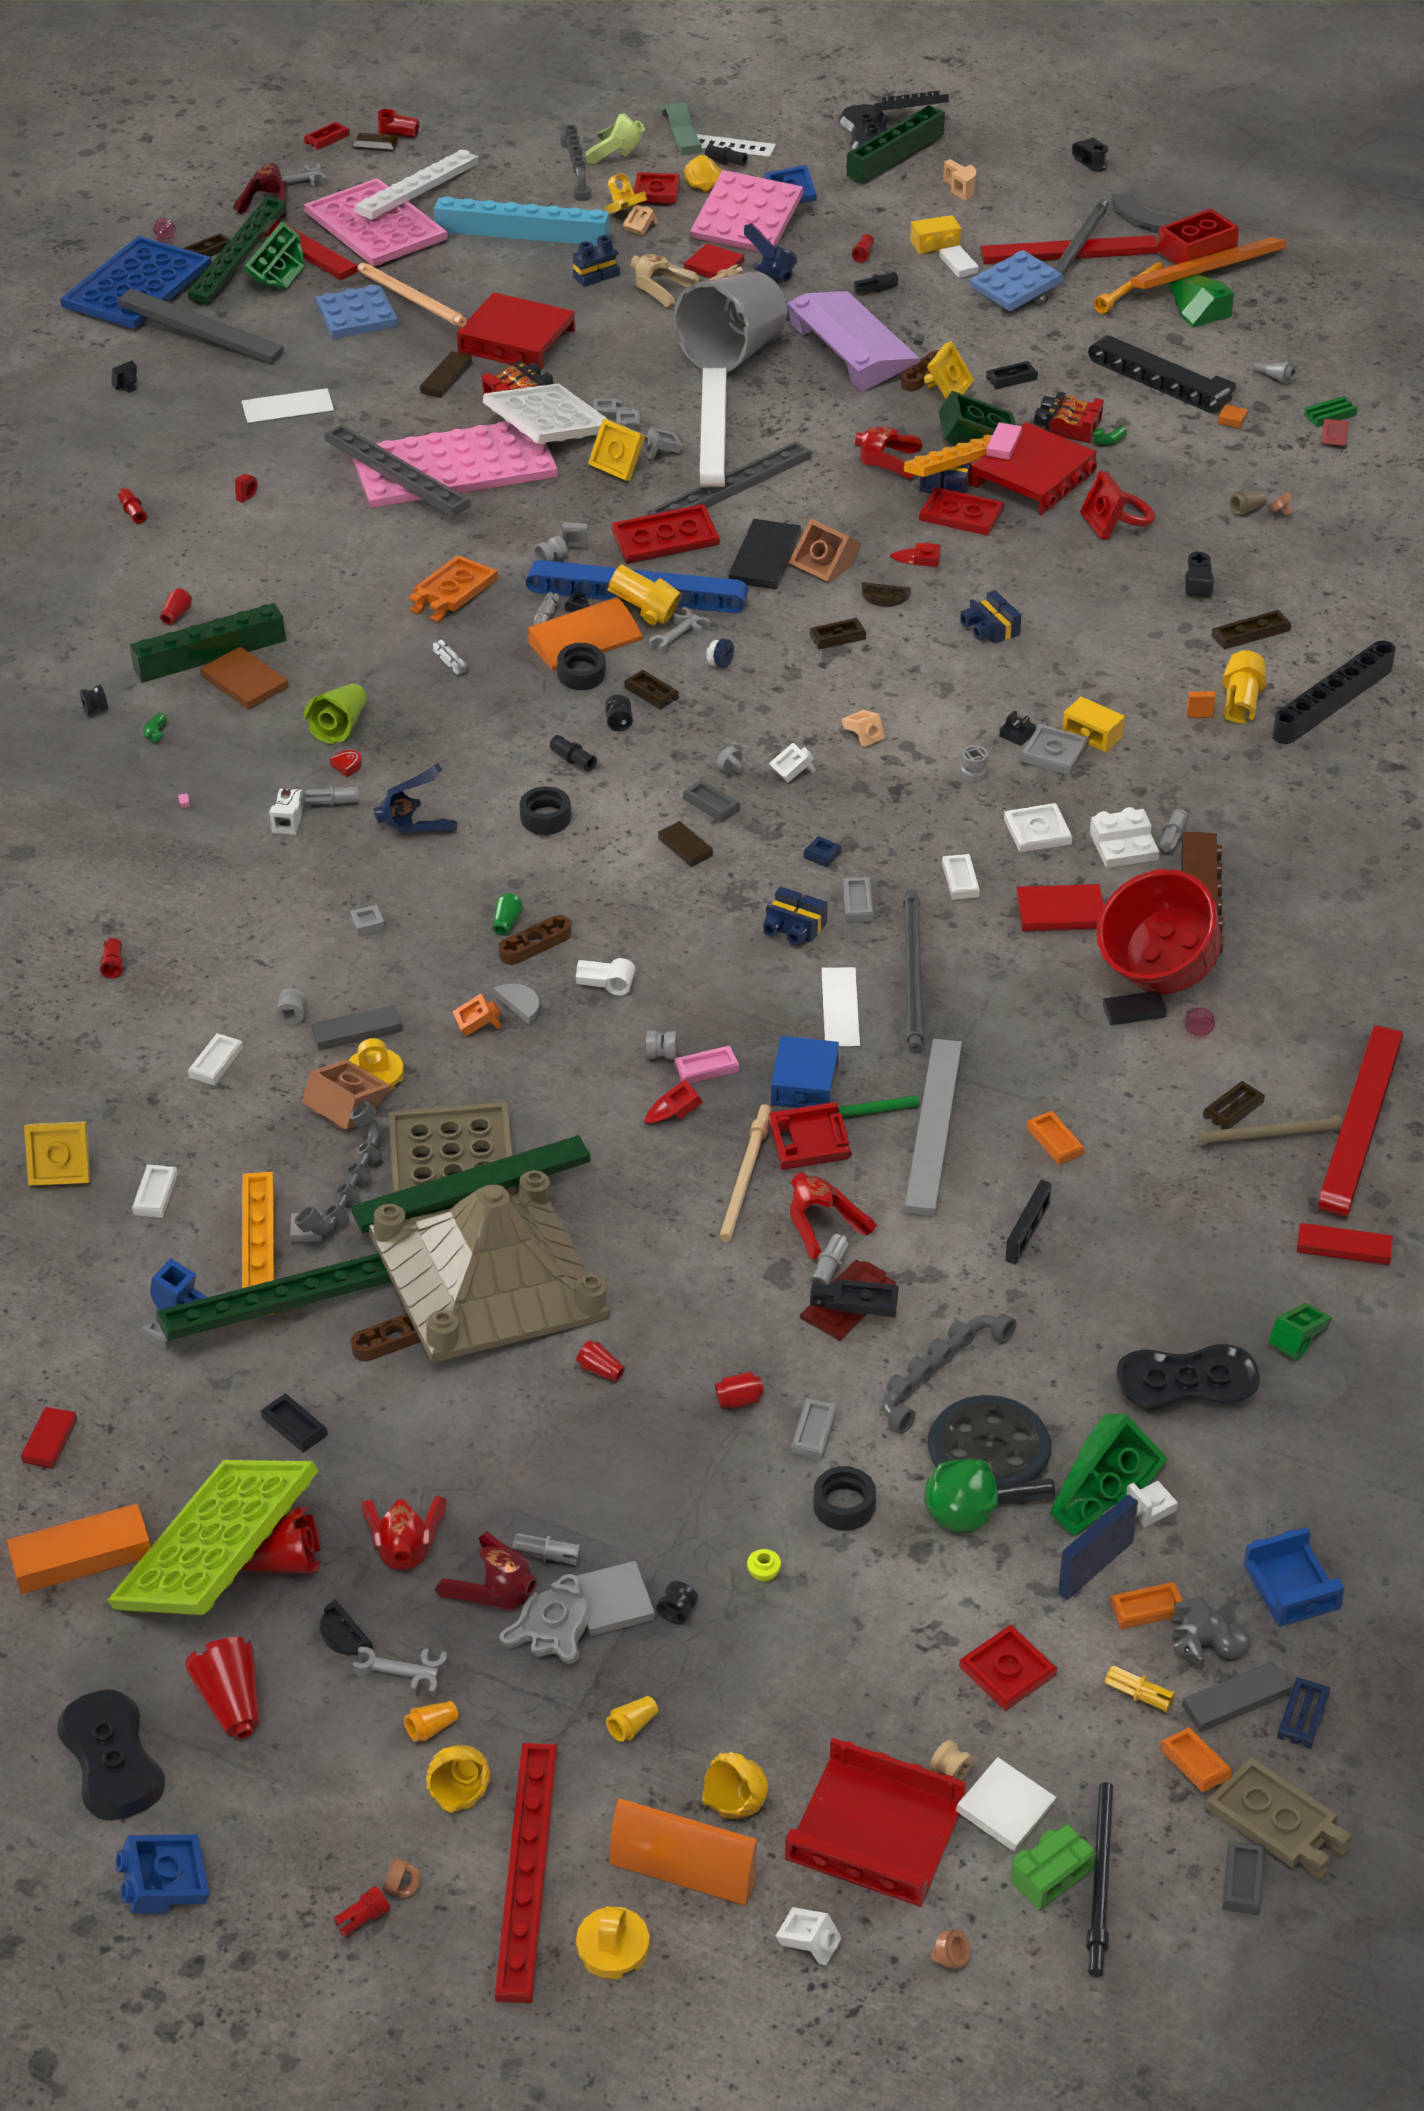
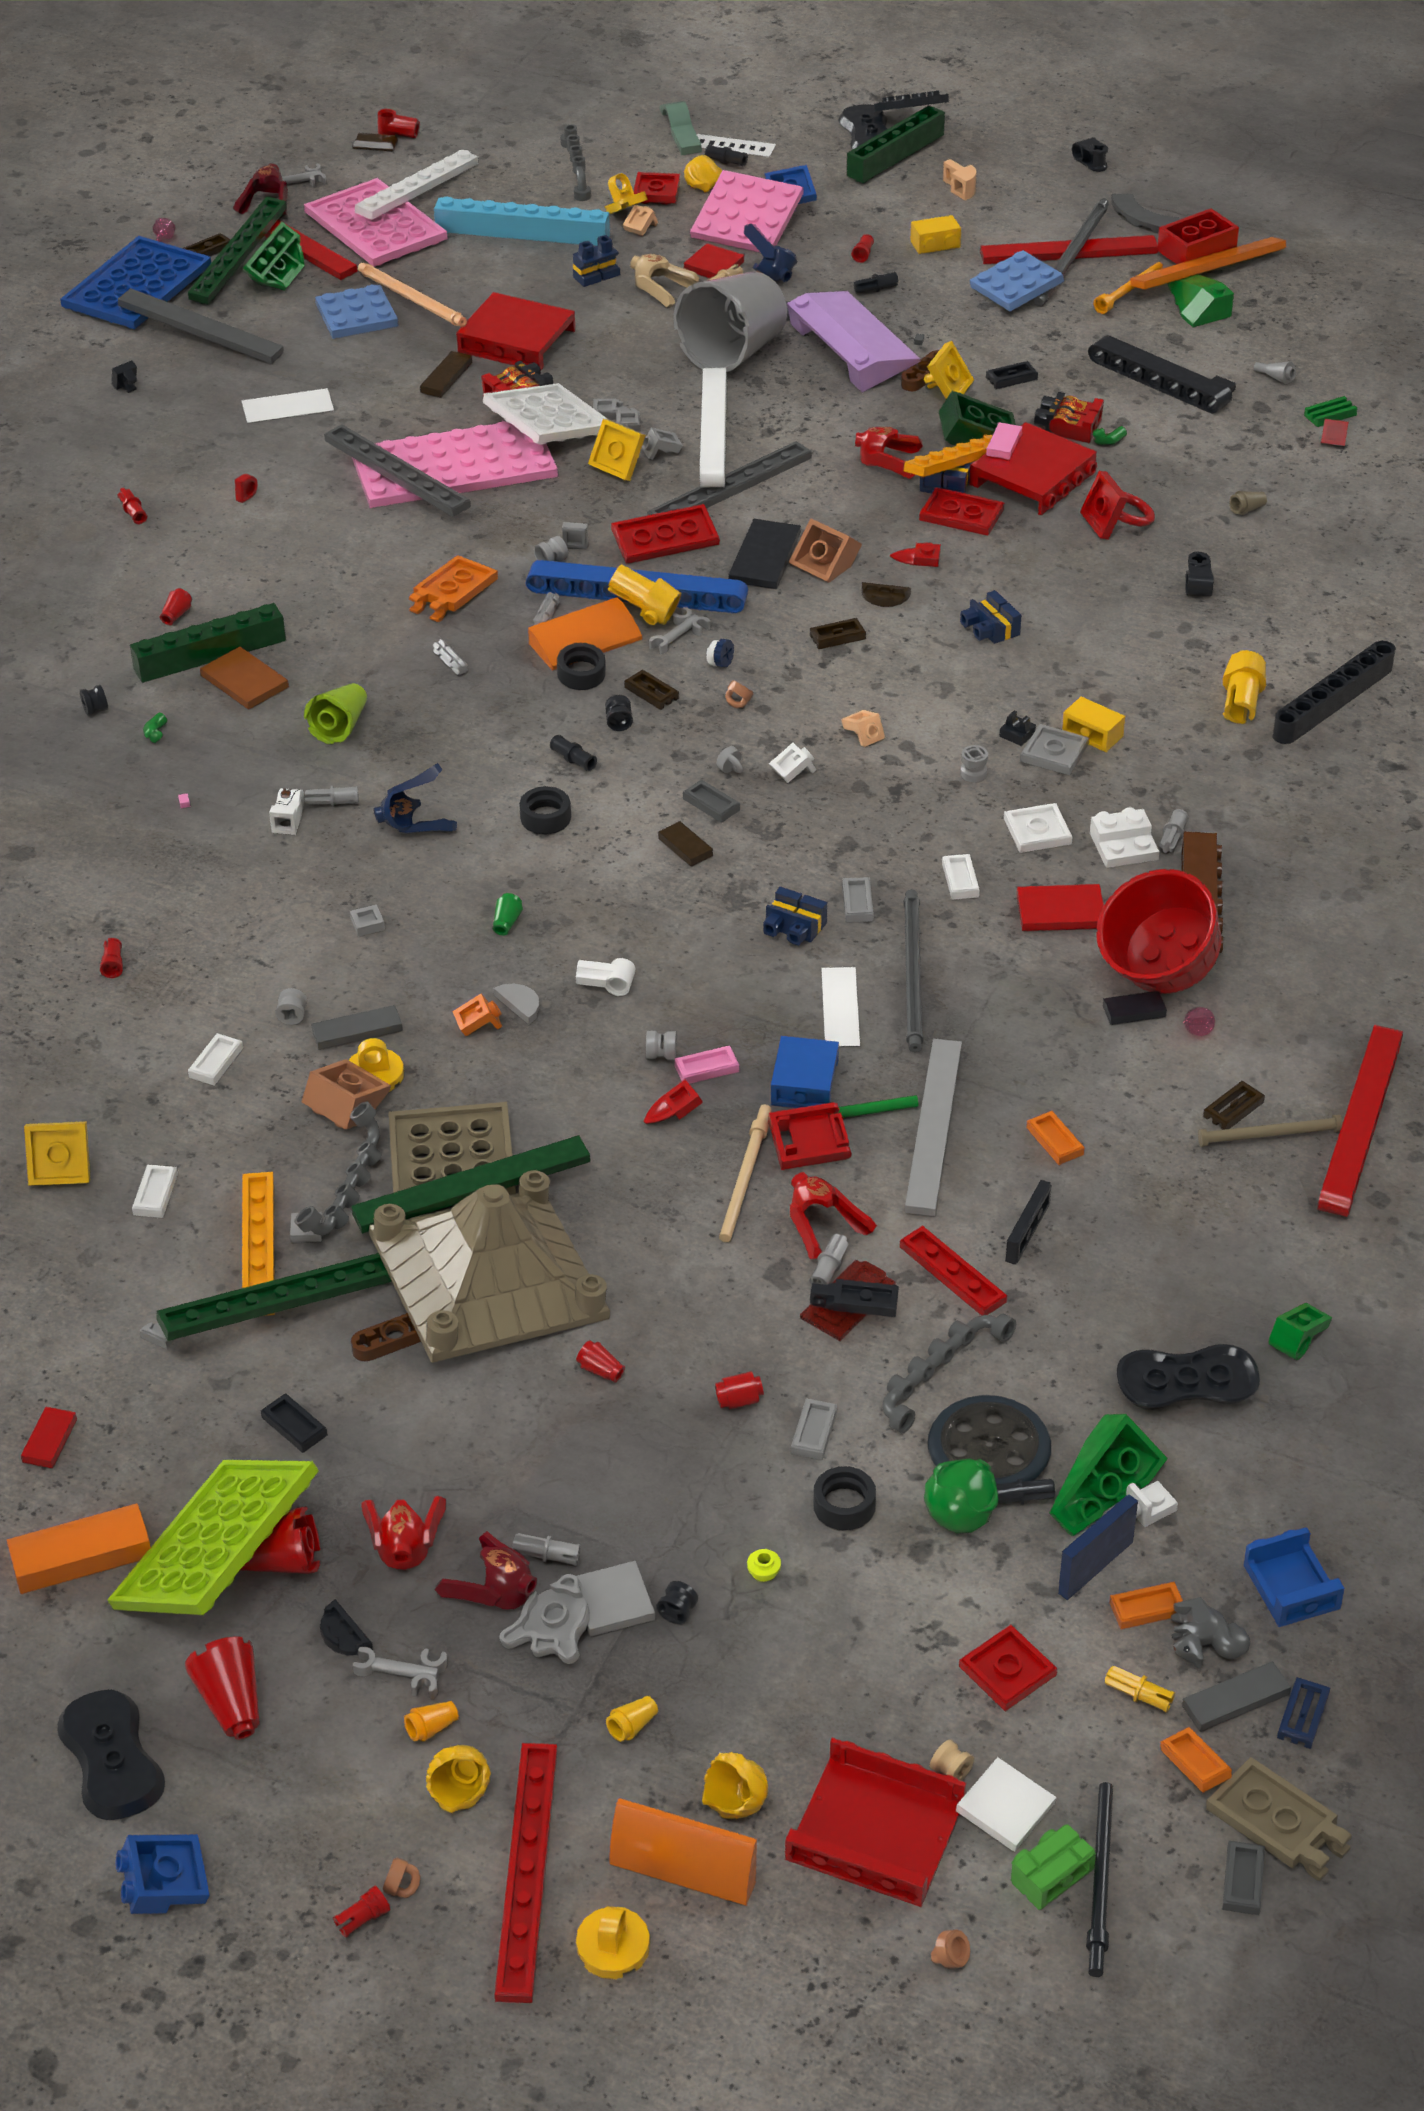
(173, 1286): blue brick -> none
(326, 135): red tile -> none
(346, 762): red tile -> none
(518, 948): reddish brown beam -> none
(576, 602): black tile -> none
(623, 135): yellowish green piece -> none
(739, 689): none -> nougat tile
(810, 1932): white bracket -> none
(822, 851): dark blue tile -> none
(953, 1271): none -> red tile
(959, 261): white tile -> none
(1200, 704): orange tile -> none
(1232, 416): orange tile -> none
(1251, 629): dark brown tile -> none
(1282, 504): nougat tile -> none
(1344, 1243): red tile -> none

